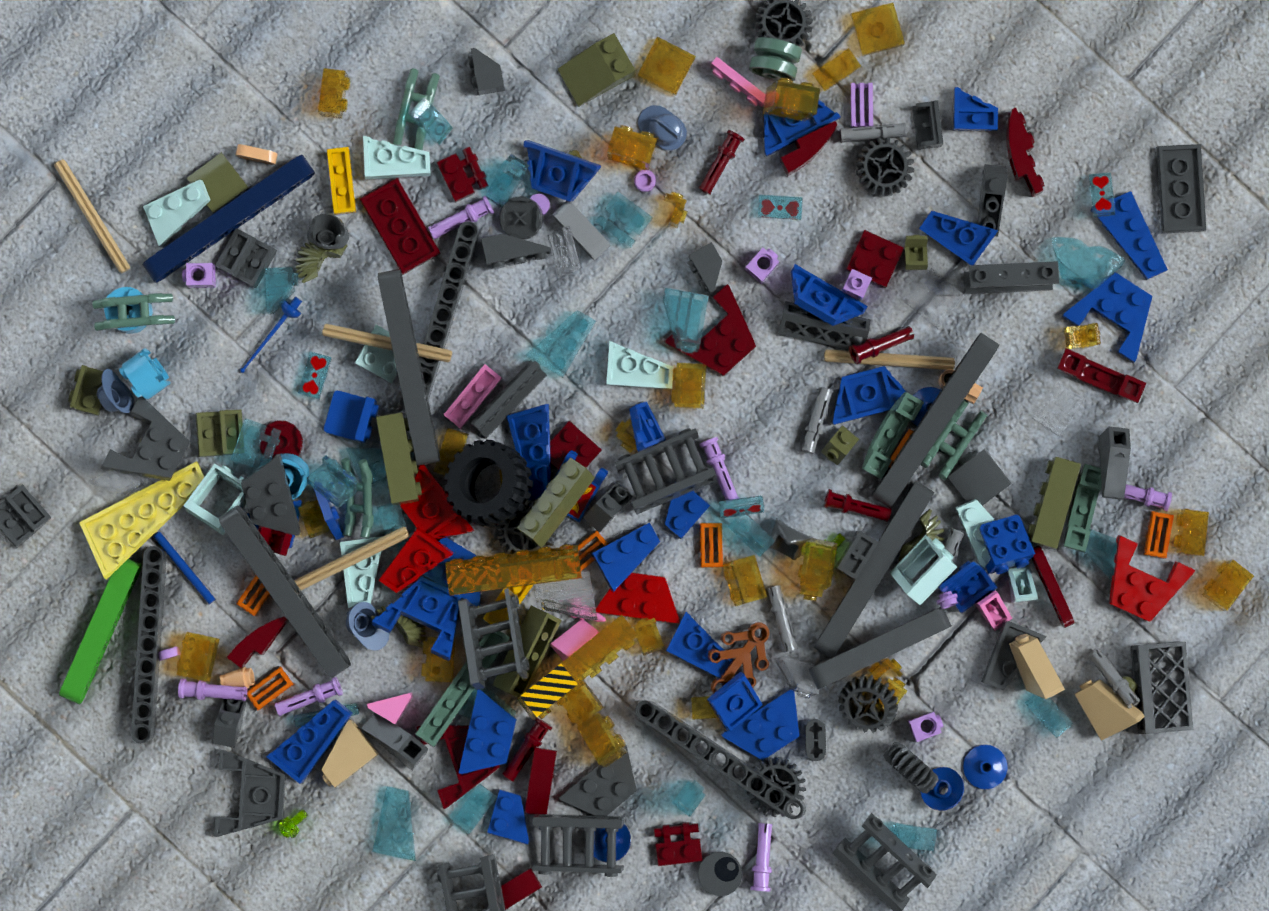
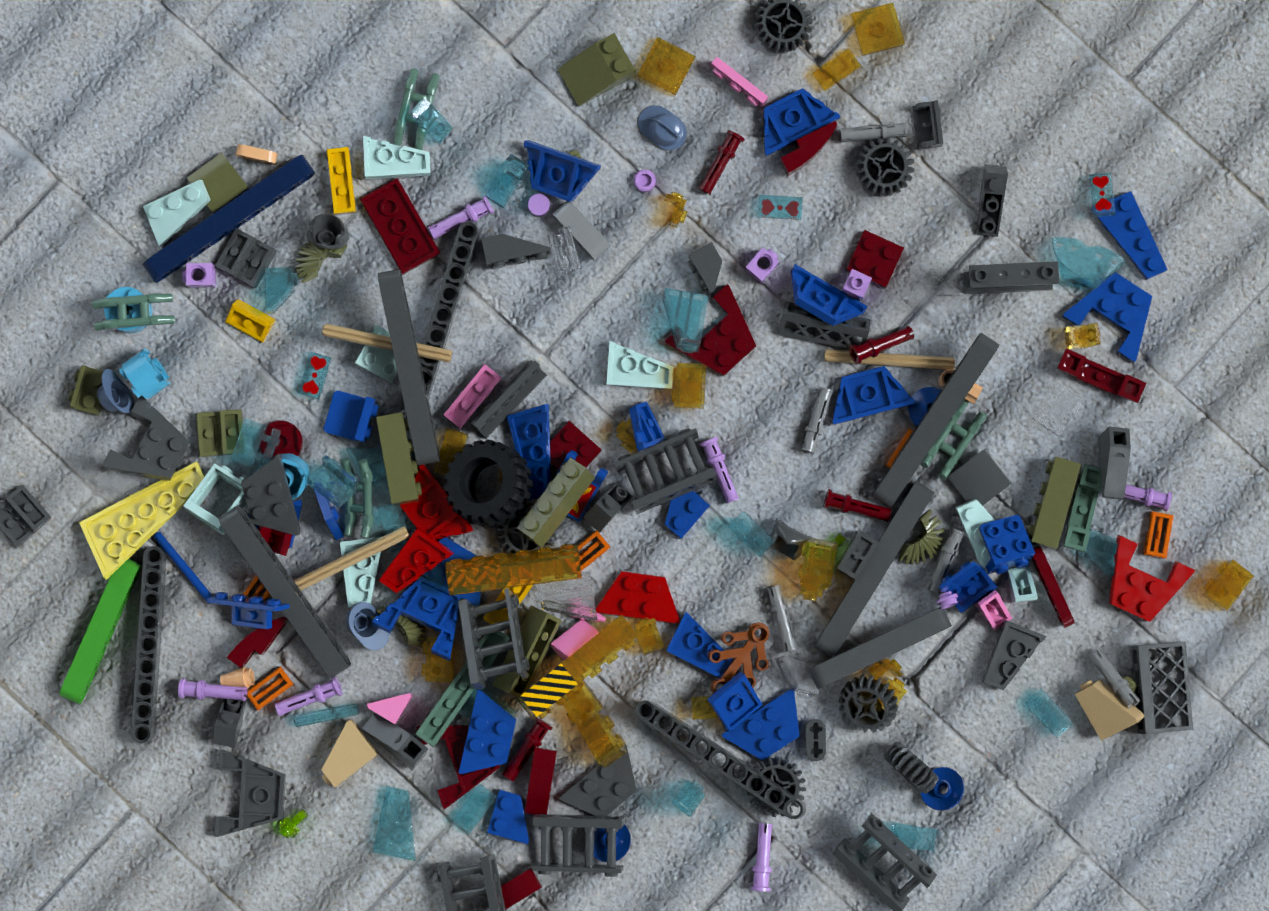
(92, 216): tan axle -> none
(169, 653): lavender tile -> none
(197, 656): clear yellow bracket -> none
(250, 320): none -> yellow slope
(251, 611): none -> blue bracket
(289, 310): blue sword -> none
(305, 748): blue wing -> none
(313, 519): clear yellow bracket -> none
(333, 93): clear yellow brick -> none
(455, 175): dark red plate -> none
(487, 73): dark grey slope -> none
(521, 217): dark grey tile -> none
(563, 344): clear light blue wing -> none
(625, 554): blue wing -> none
(628, 214): clear light blue plate -> none
(632, 147): clear yellow brick -> none
(678, 851): dark red plate -> none
(711, 547): orange tile -> none
(720, 873): dark grey tile -> none
(734, 507): clear light blue tile -> none
(744, 580): clear yellow bracket -> none
(775, 58): sand green wheel -> none
(791, 99): clear yellow brick -> none
(839, 445): olive bracket -> none
(861, 86): lavender tile -> none
(889, 433): sand green slope -> none
(915, 561): light aqua window -> none
(915, 726): lavender brick -> none
(916, 252): olive bracket -> none
(959, 236): blue wing -> none
(973, 113): blue wing -> none
(973, 766): blue dish -> none
(1018, 144): dark red slope -> none
(1035, 667): tan slope -> none
(1181, 188): dark grey tile -> none
(1192, 532): clear yellow bracket -> none

